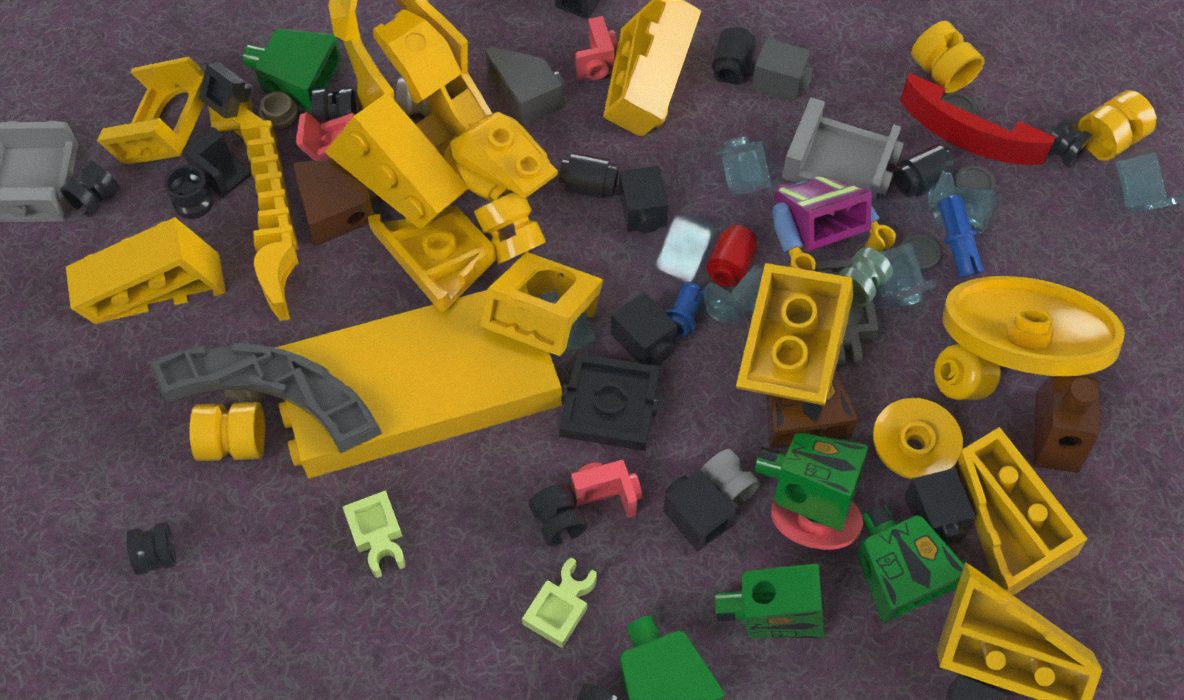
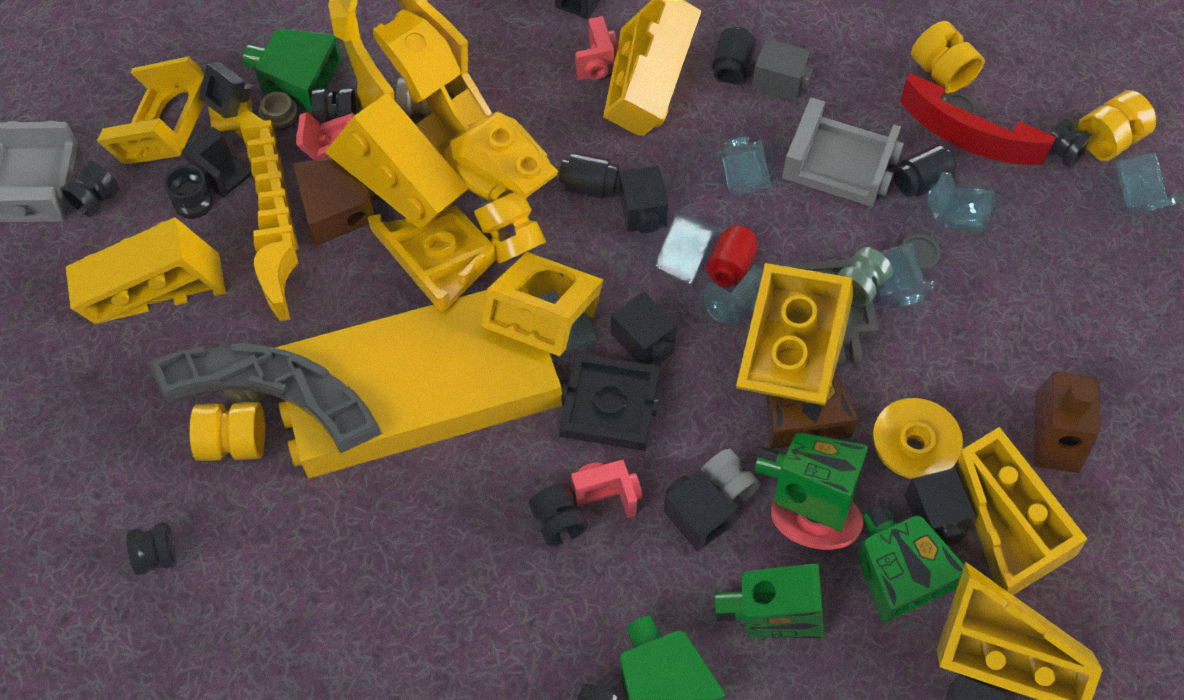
(375, 527): yellowish green plate -> none
(525, 84): dark grey slope -> none
(559, 609): yellowish green plate -> none
(686, 309): blue pin -> none
(824, 213): torso -> none
(960, 236): blue axle -> none
(965, 375): yellow head -> none
(975, 177): dark grey piece -> none
(1033, 326): yellow dish -> none

